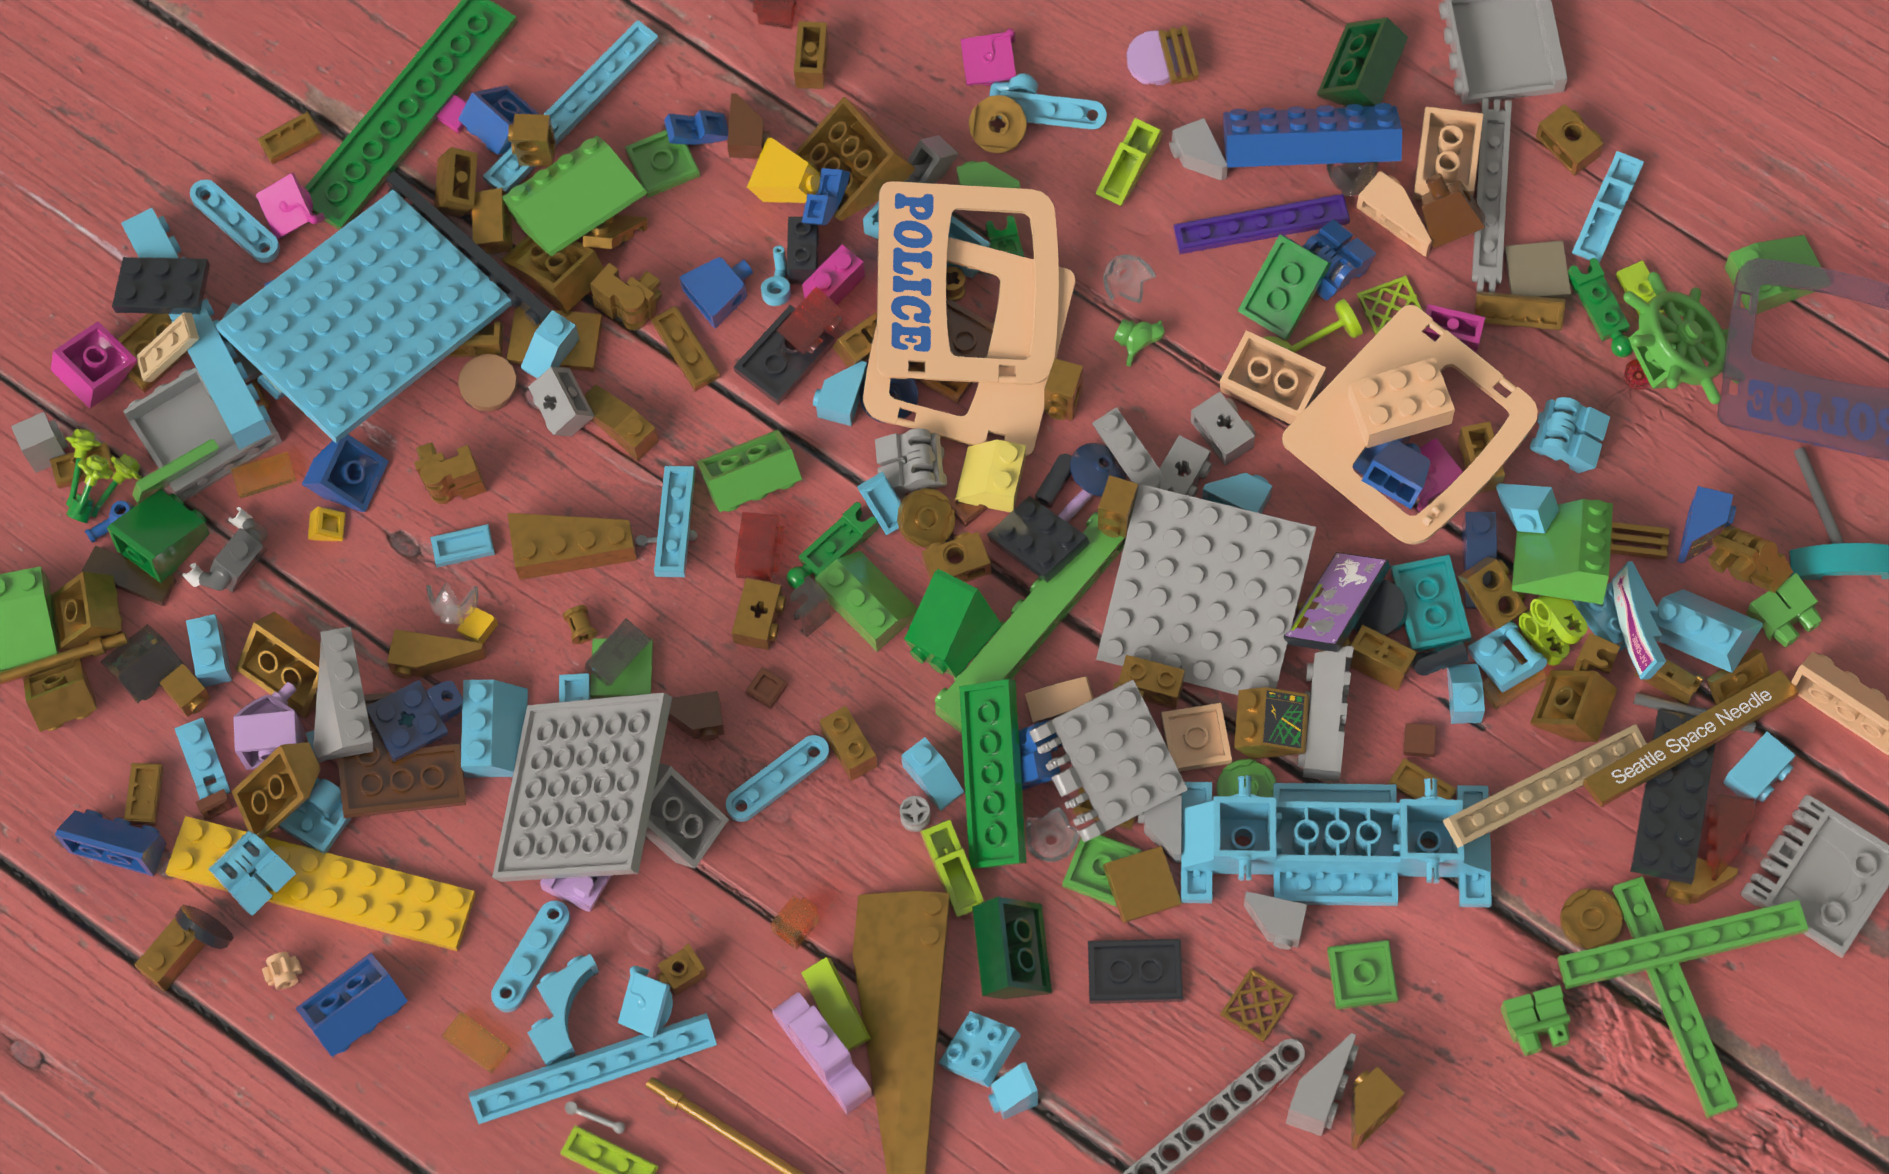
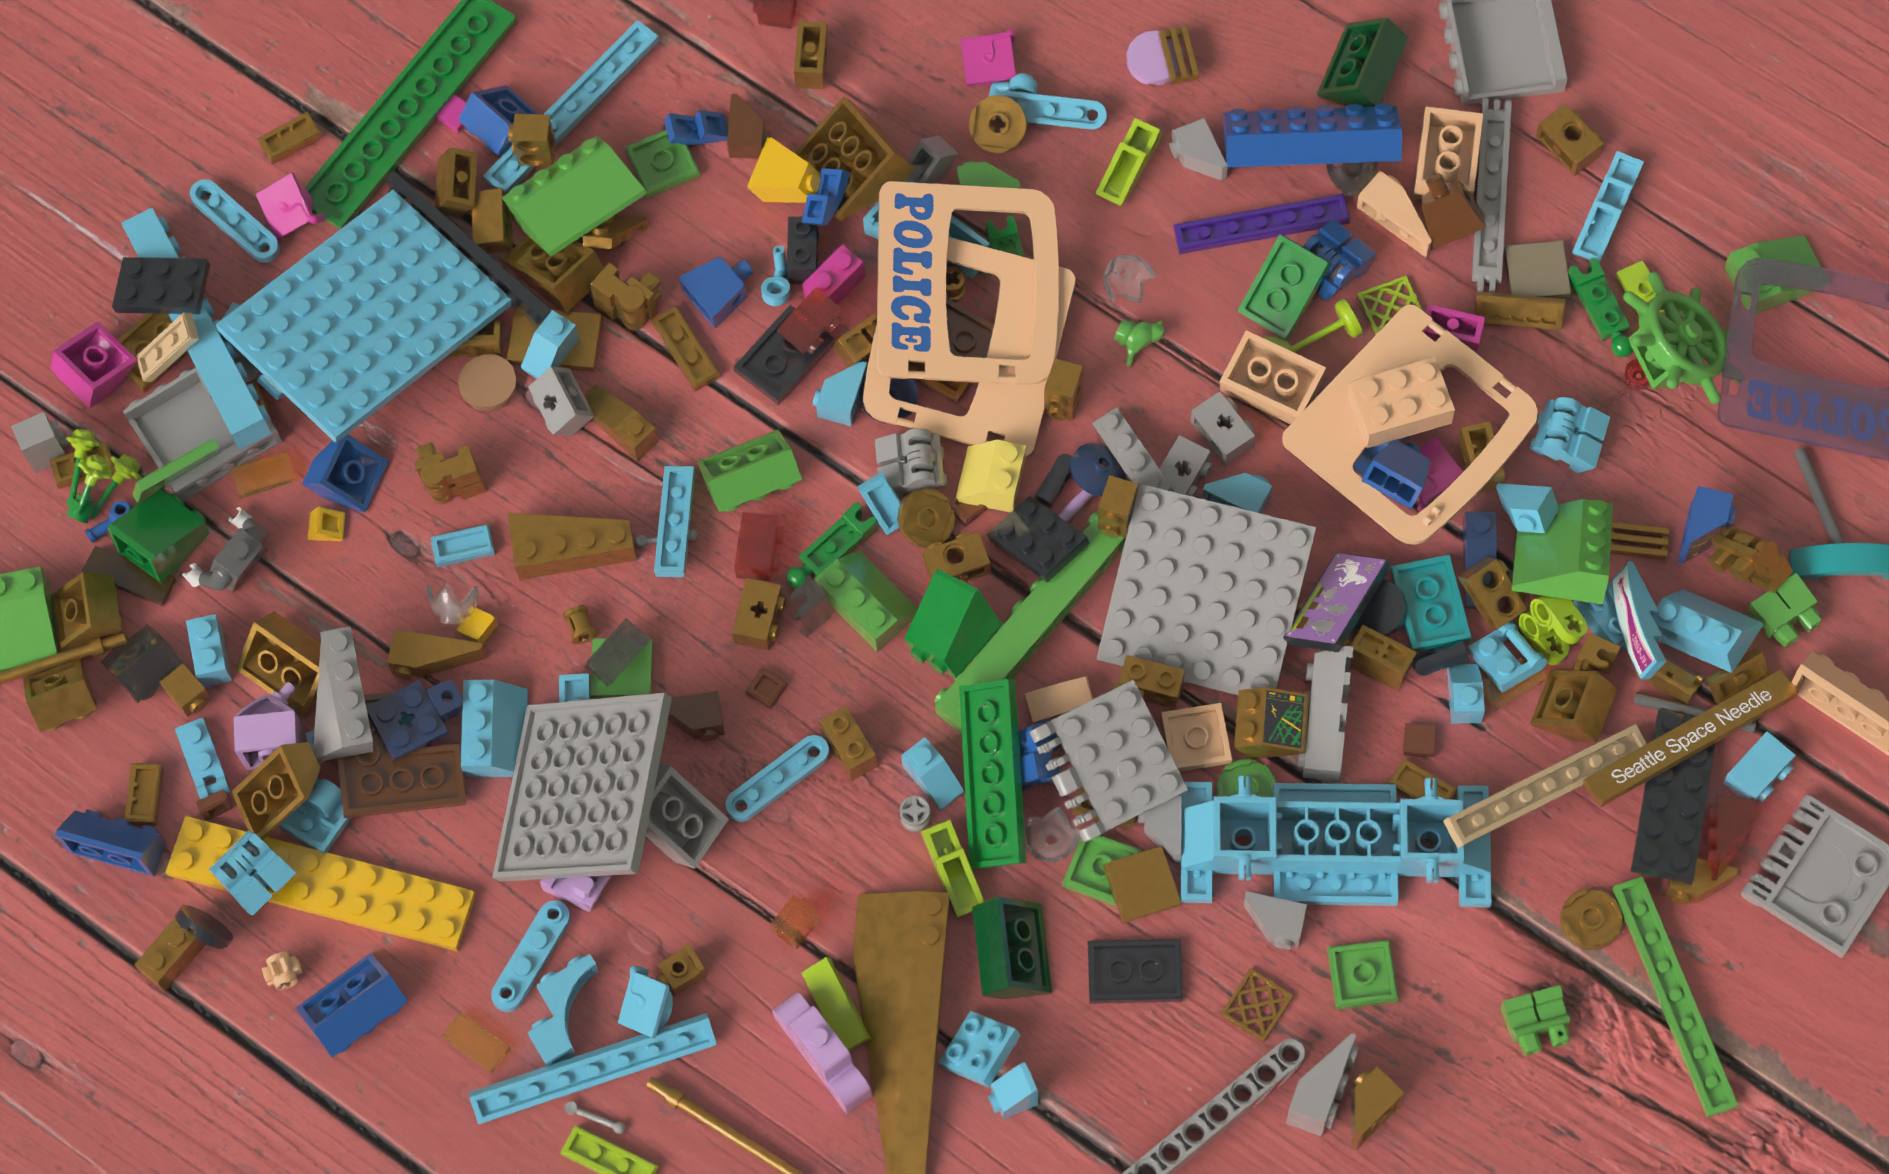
(1682, 944): bright green plate -> none

